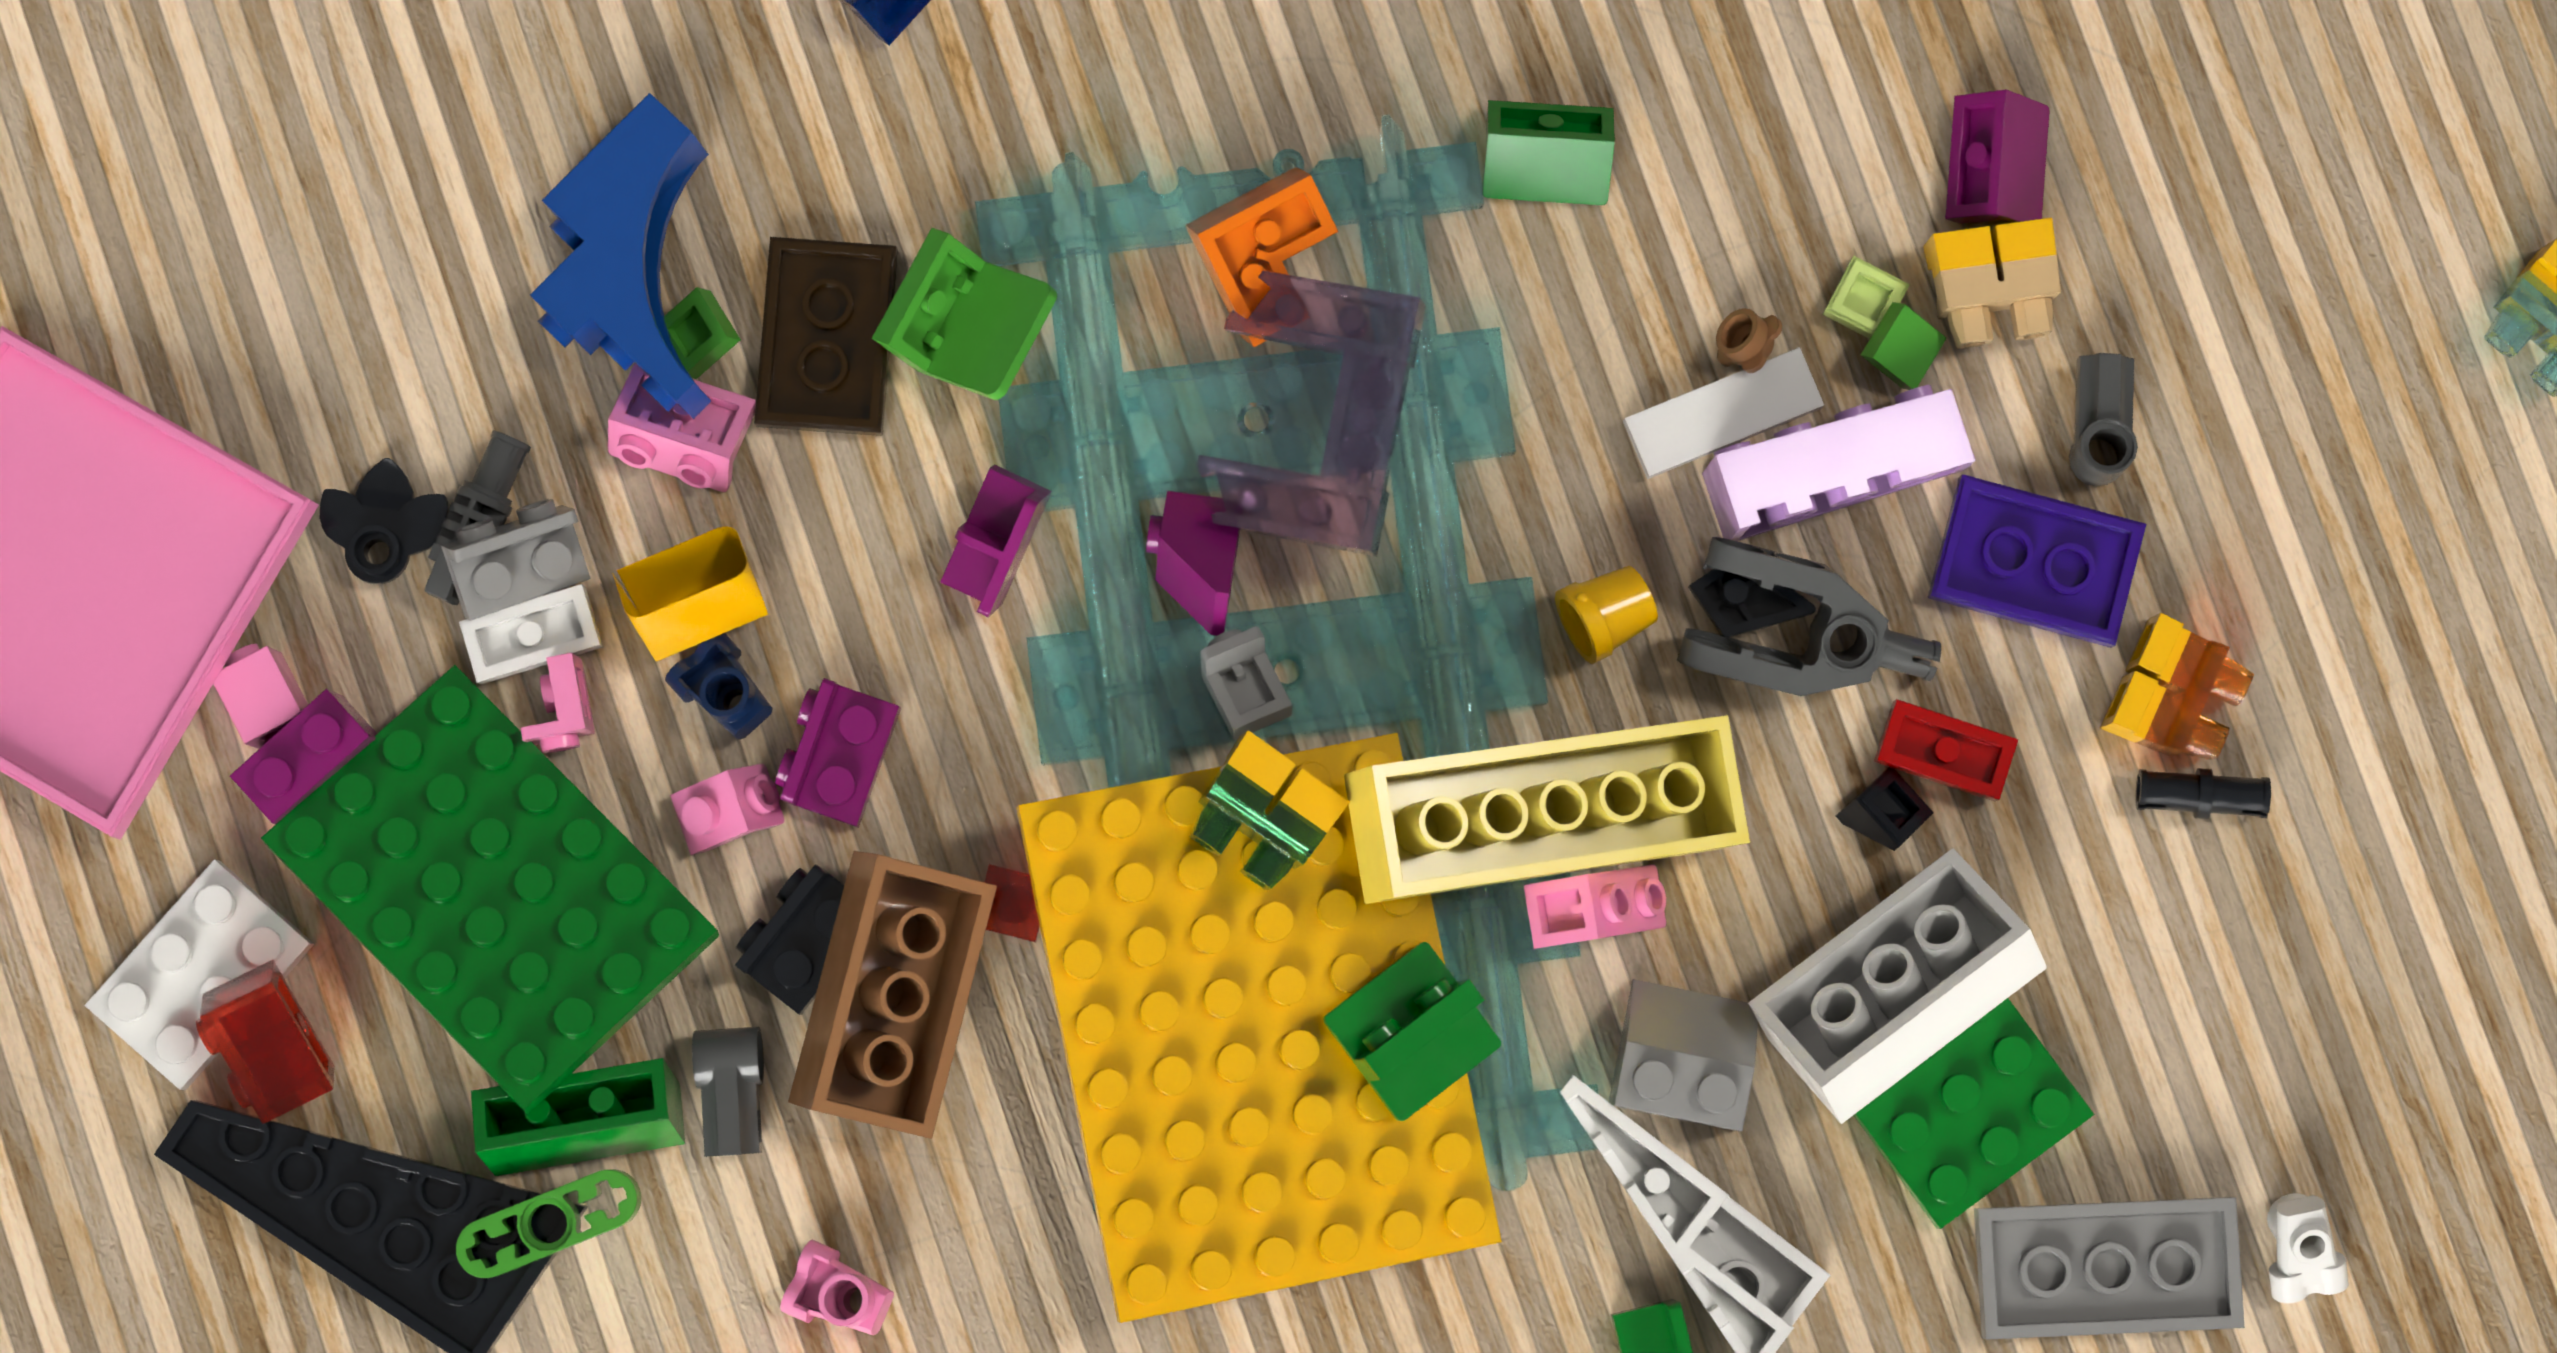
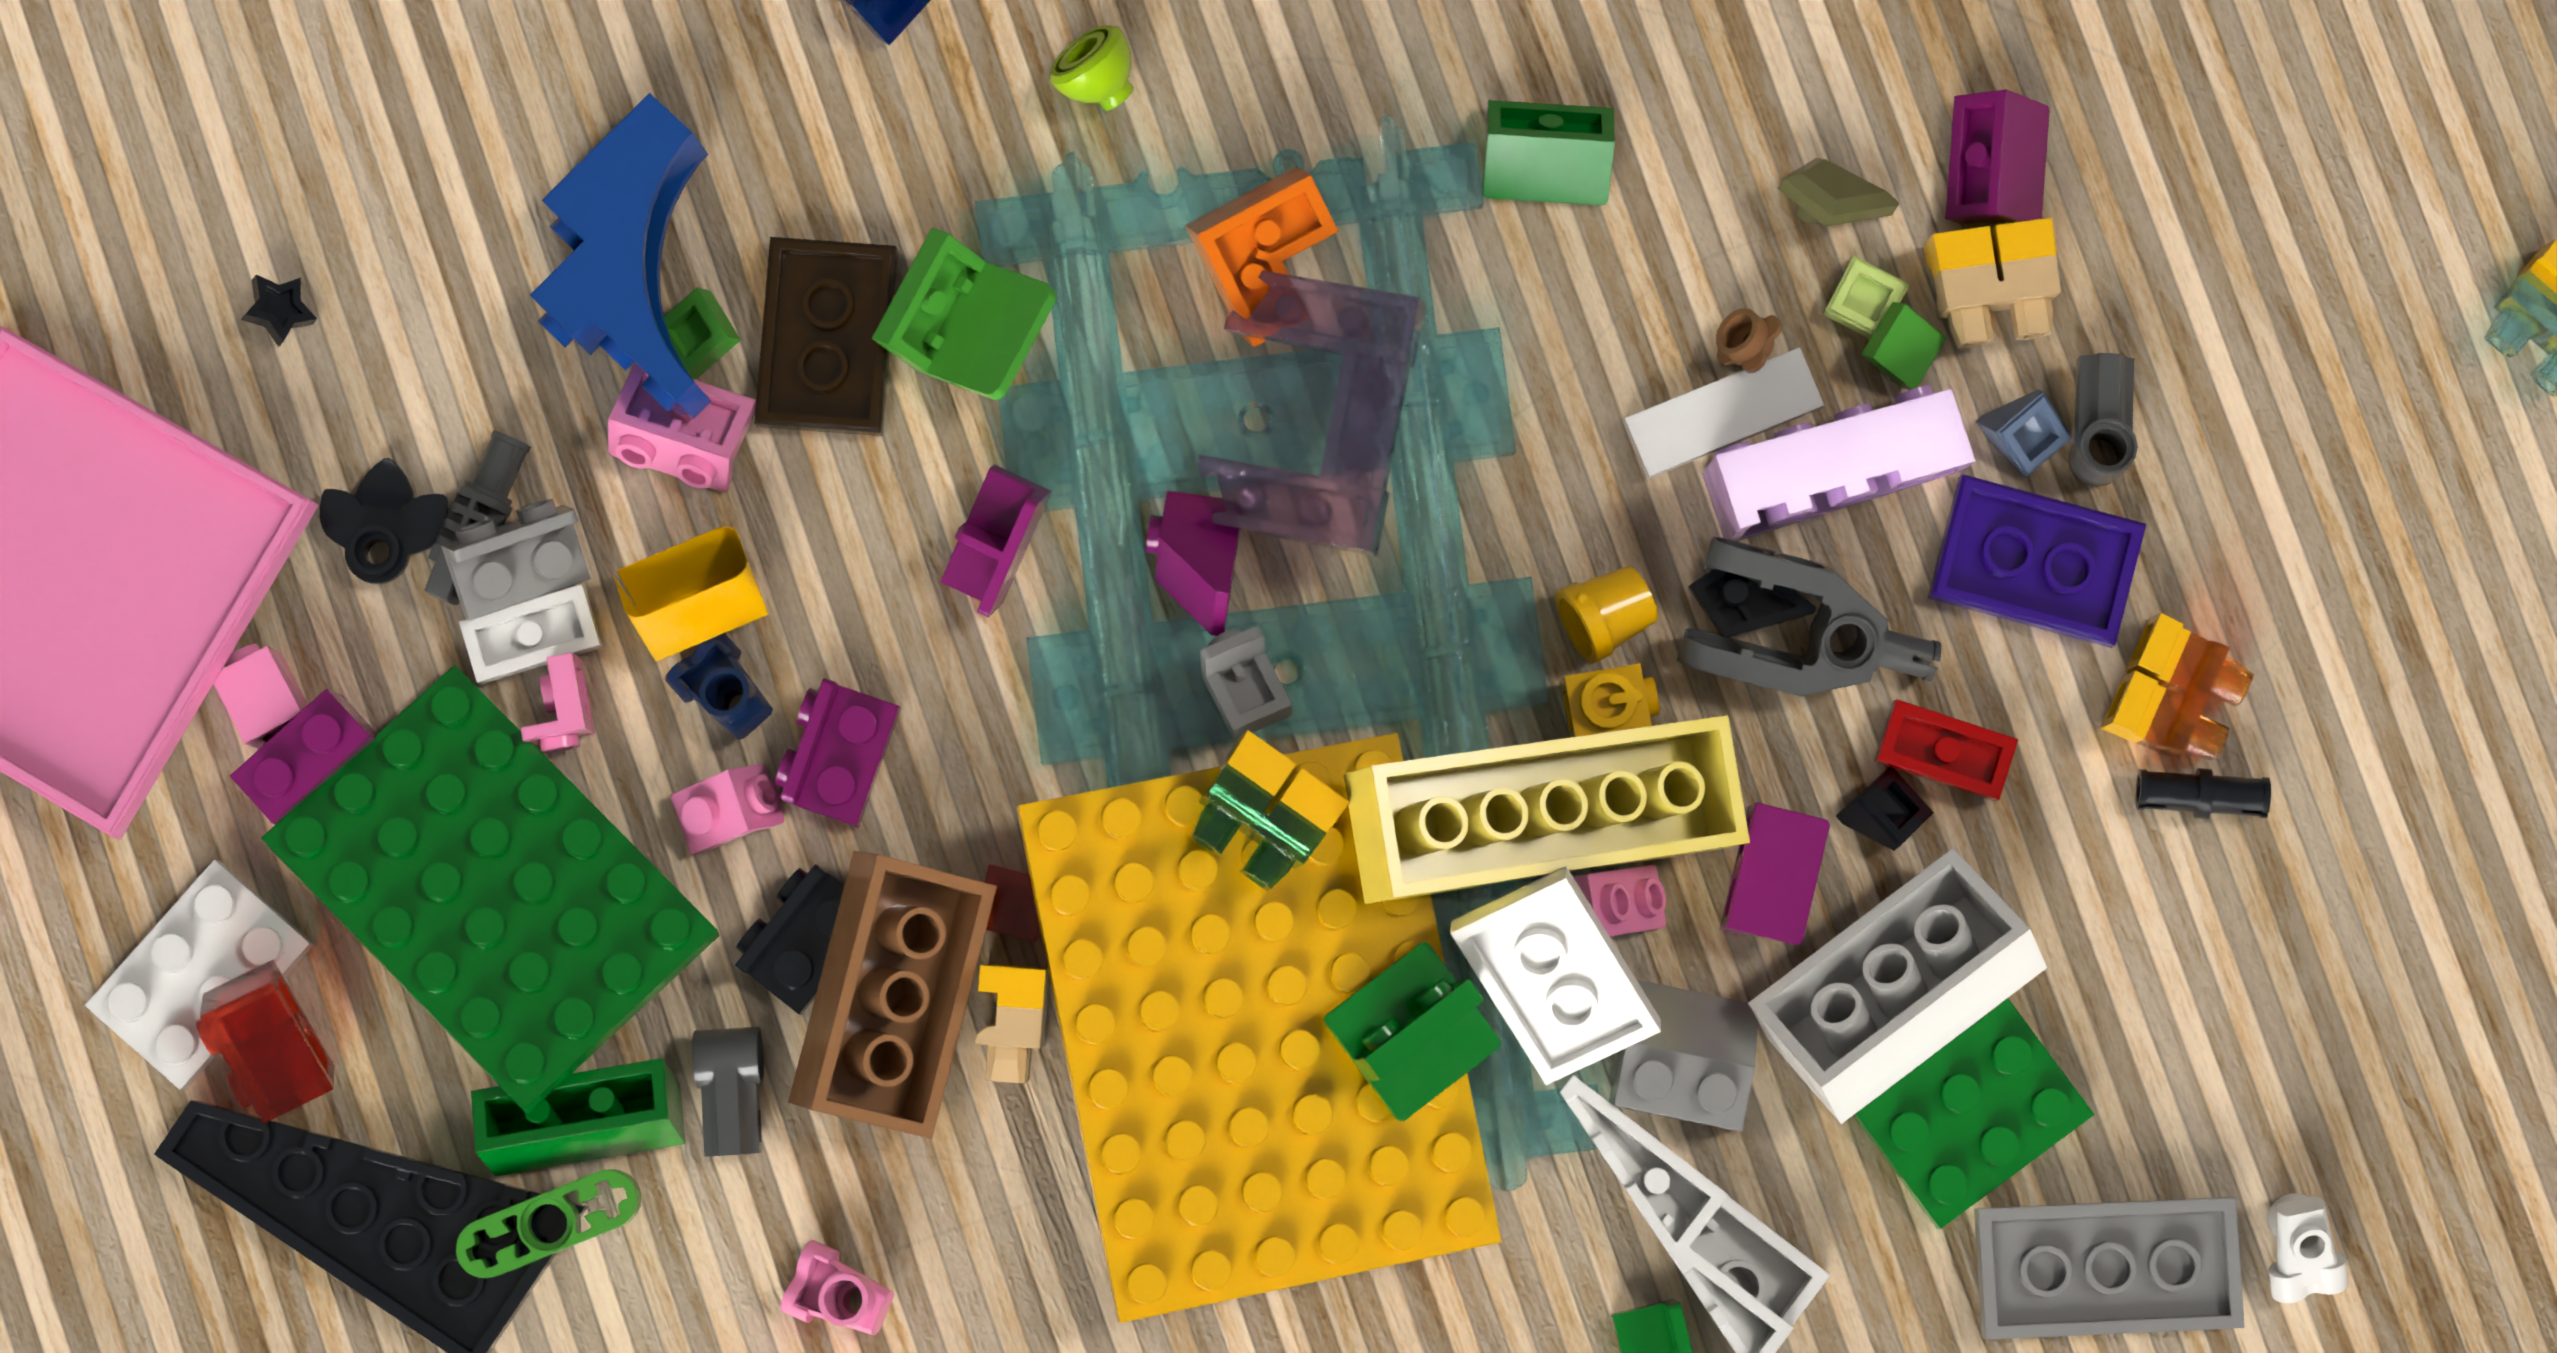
(278, 307): none -> black piece
(1019, 1019): none -> hips
(1095, 68): none -> lime brick
(1555, 975): none -> white plate
(1609, 700): none -> yellow brick
(1775, 874): none -> magenta panel
(1835, 195): none -> olive piece
(2026, 431): none -> sand blue slope

